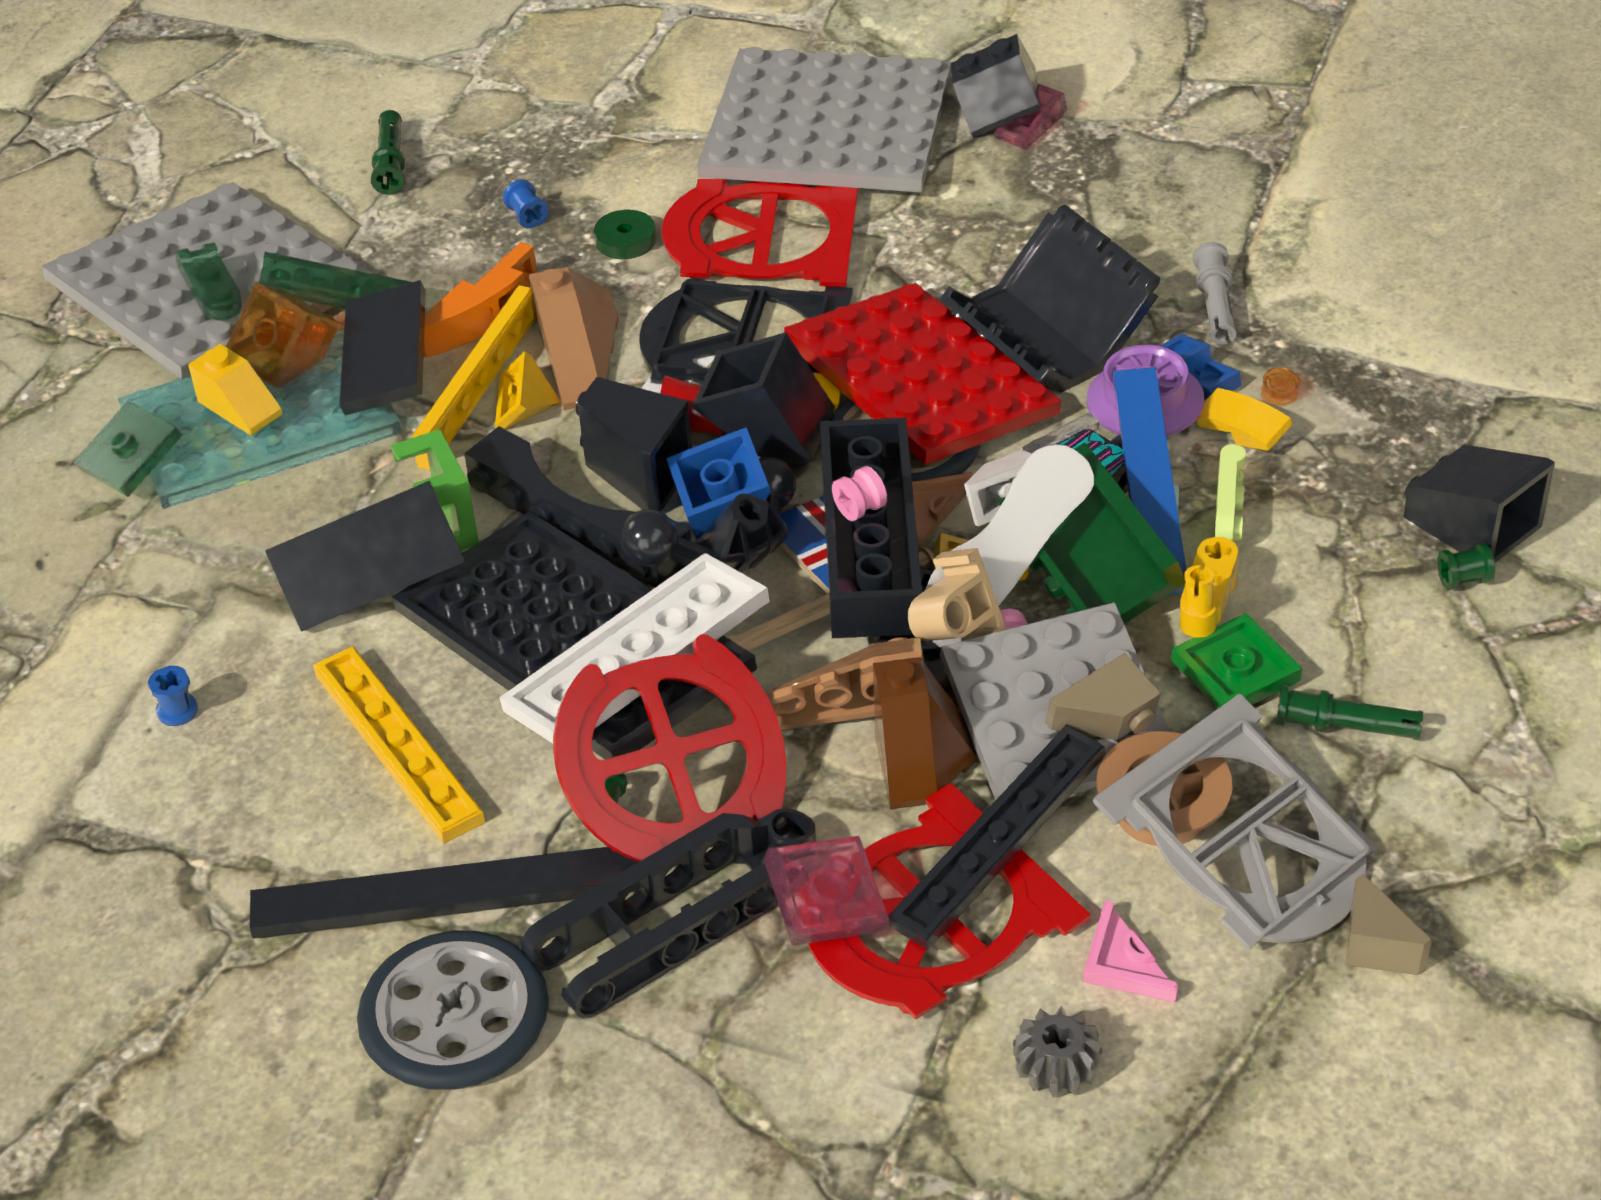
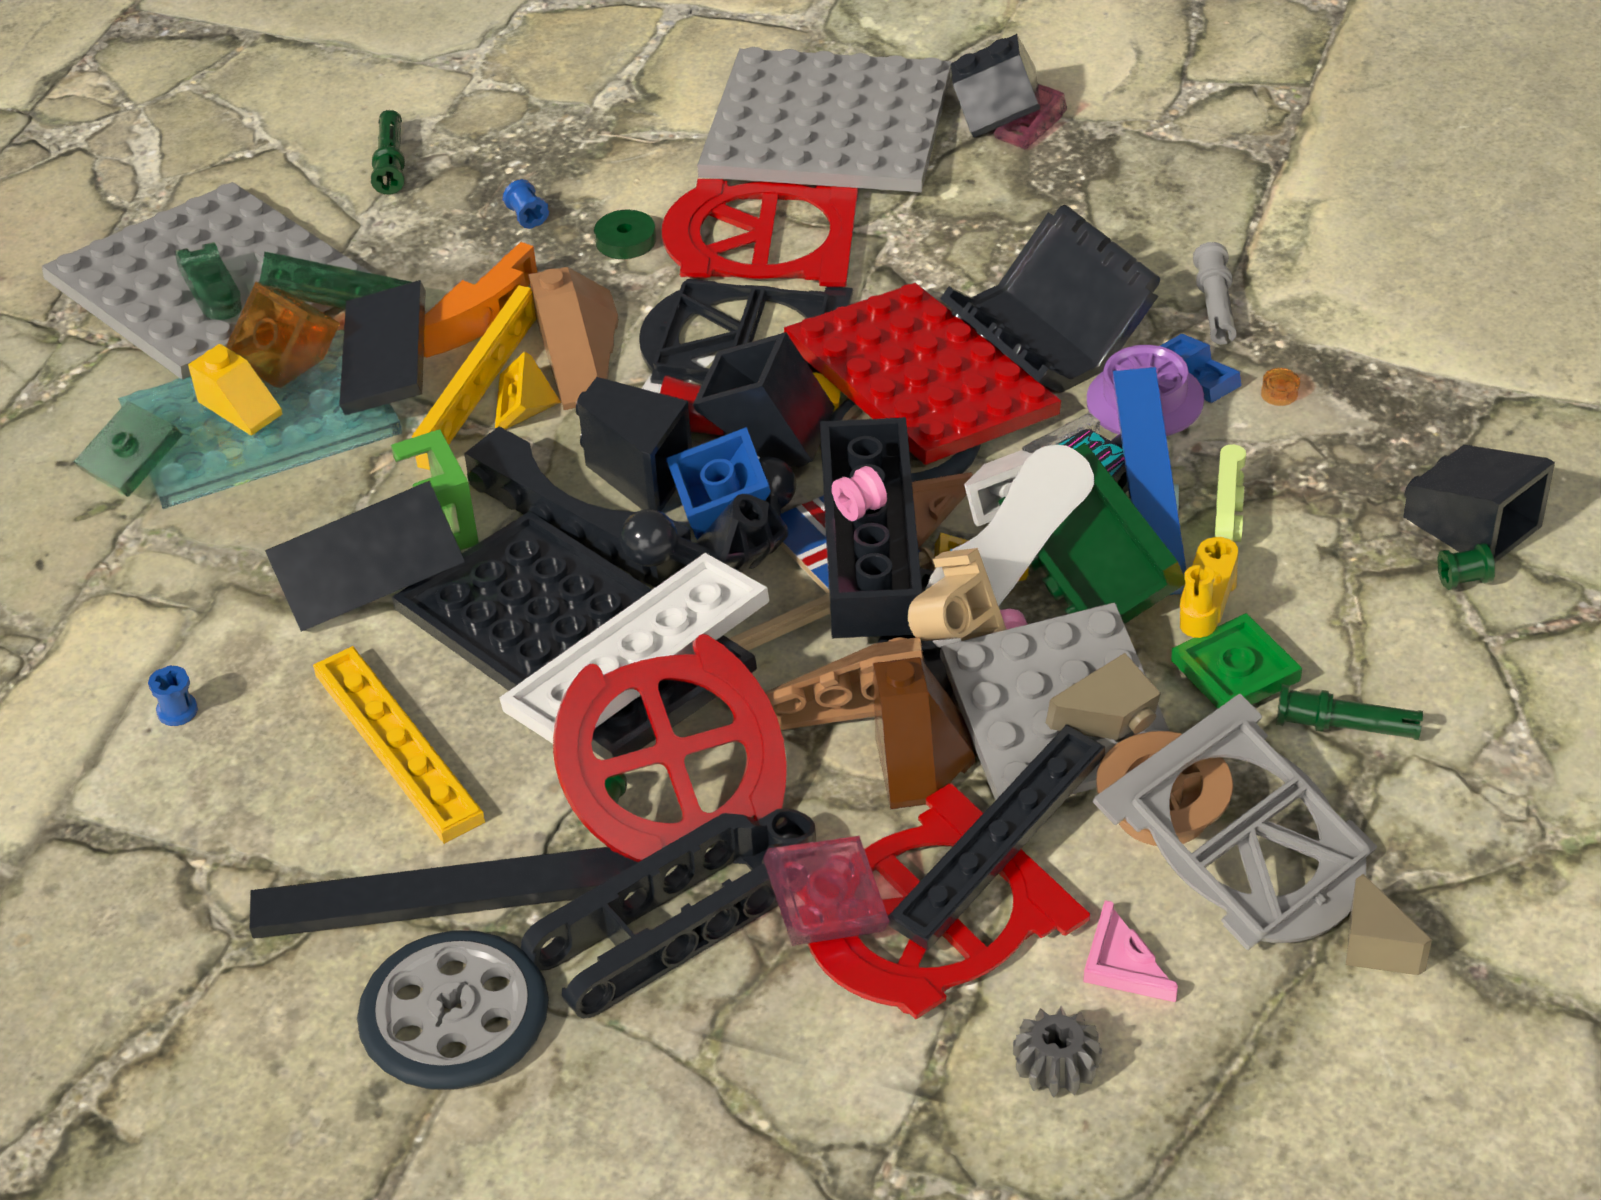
(1248, 419): yellow slope -> none

